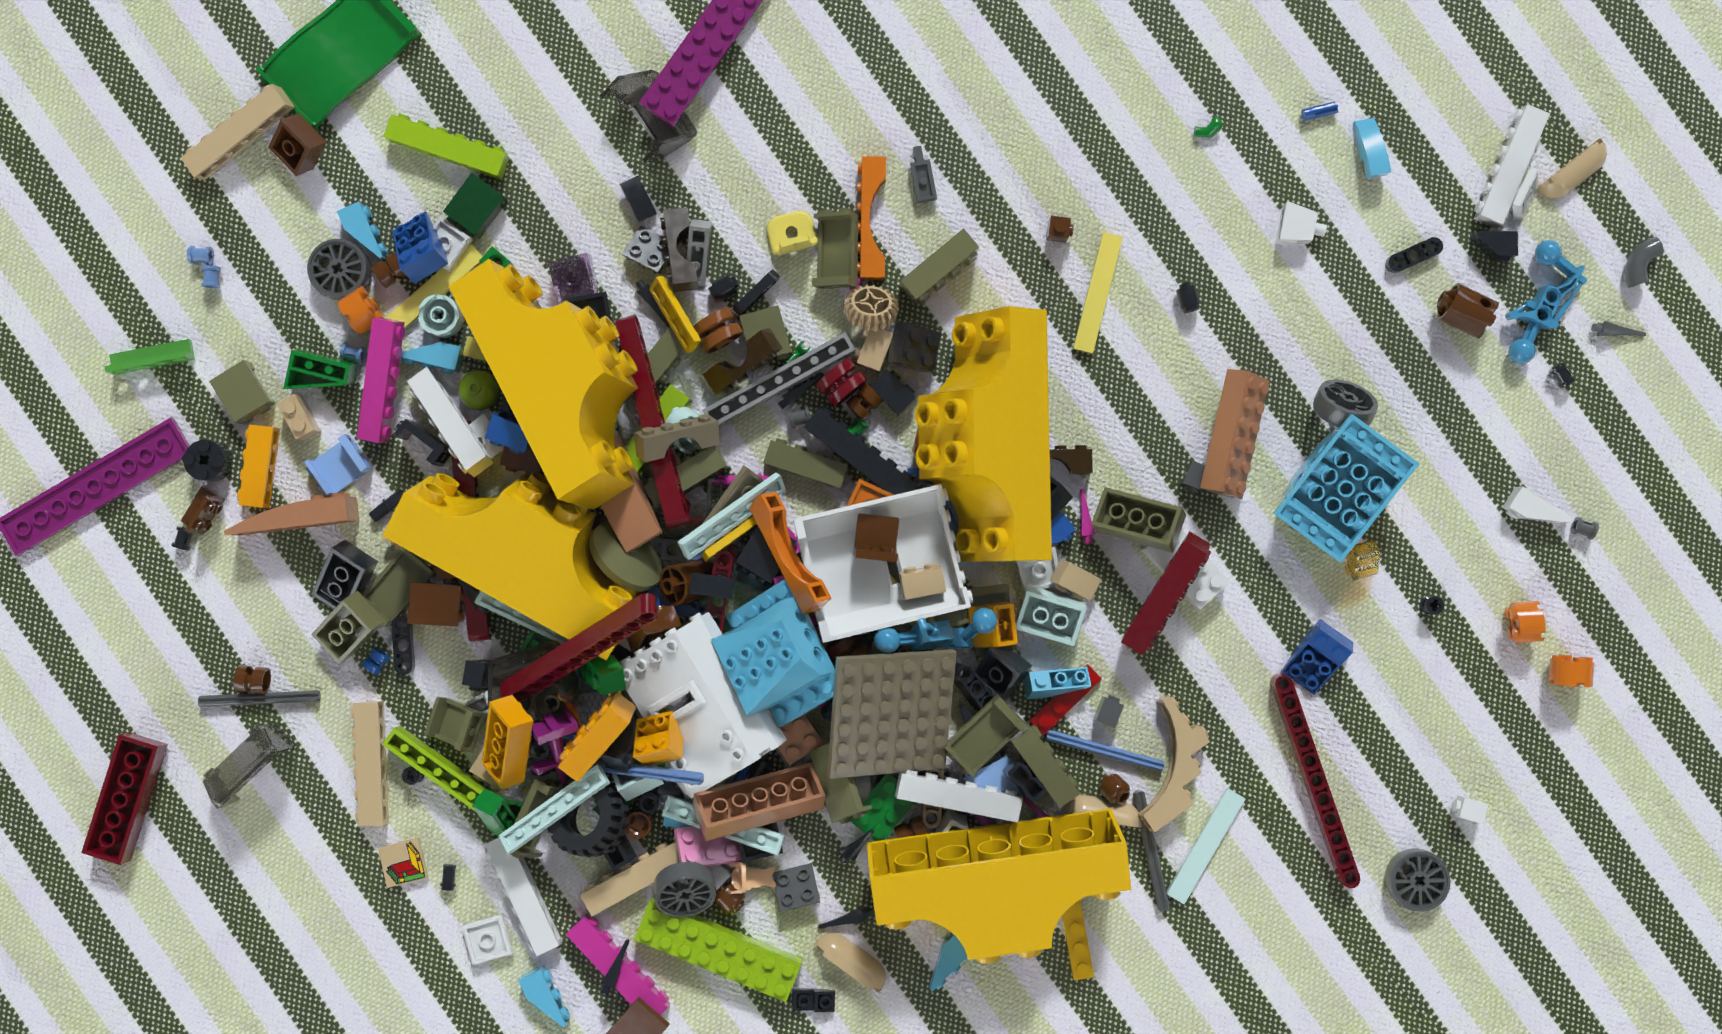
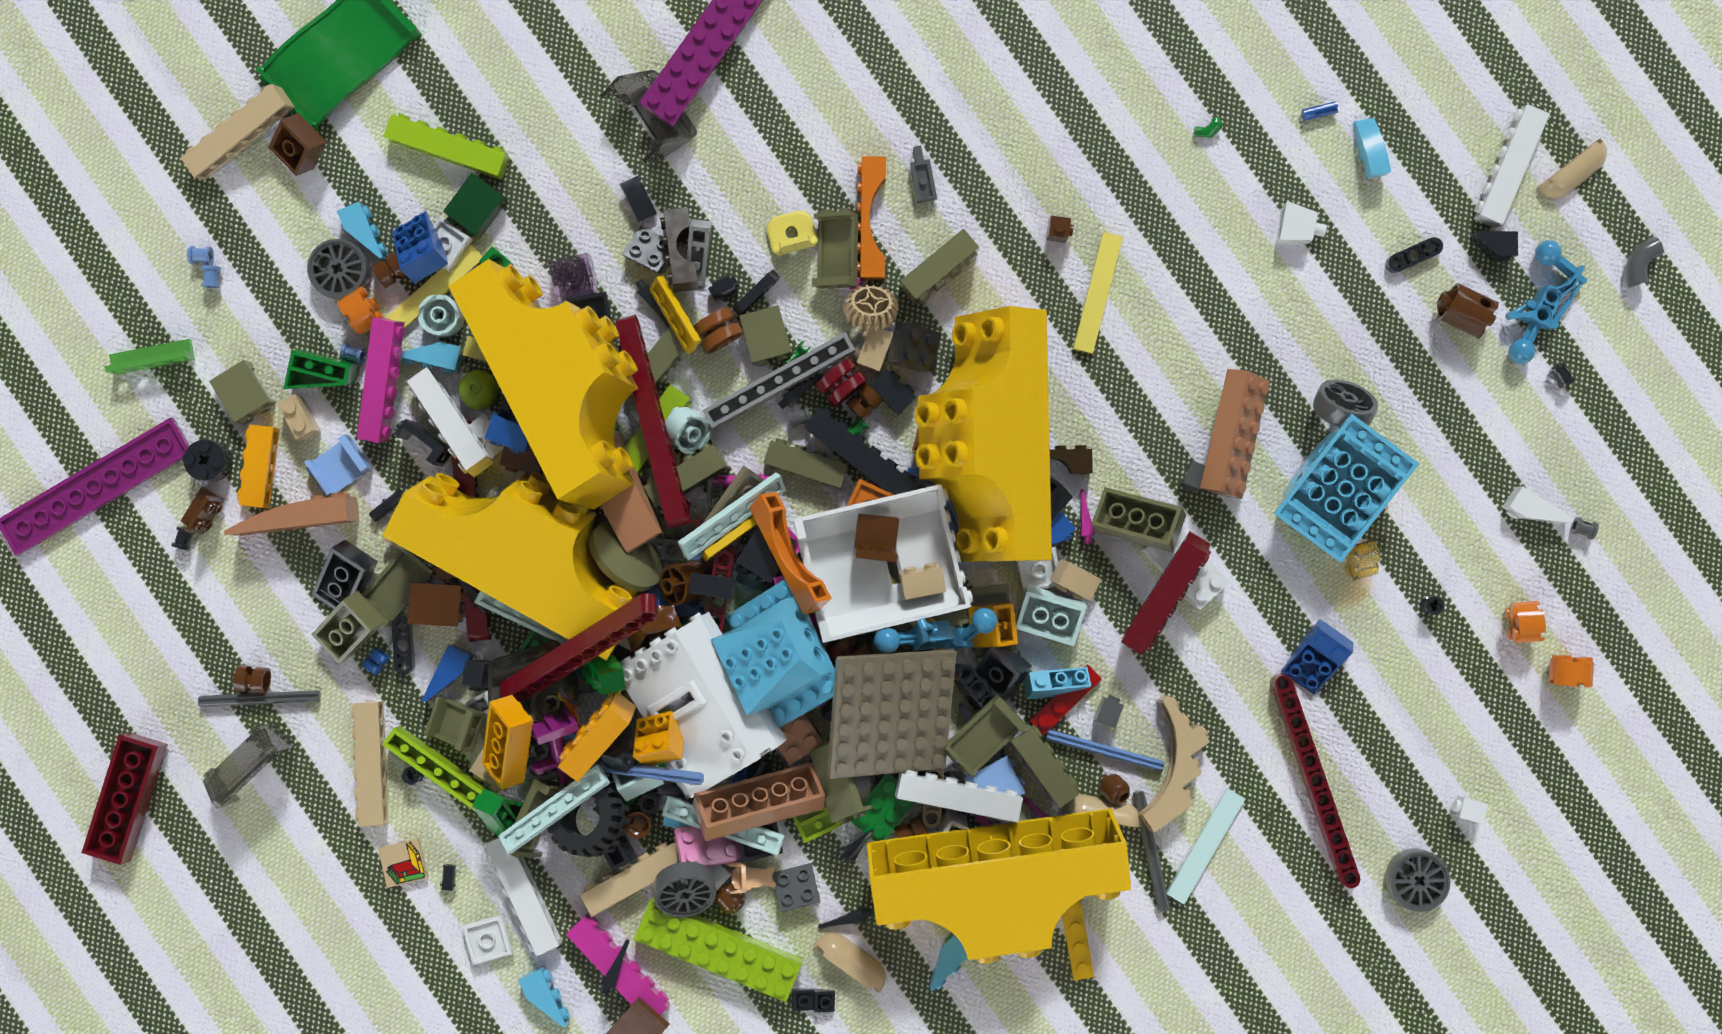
(448, 671): none -> blue slope
(654, 442): dark tan arch -> none
(760, 348): dark brown arch -> none
(814, 824): none -> lime wing
(1027, 785): black brick -> none
(1188, 297): black brick -> none
(1525, 194): white plate -> none
(1610, 329): dark grey piece -> none

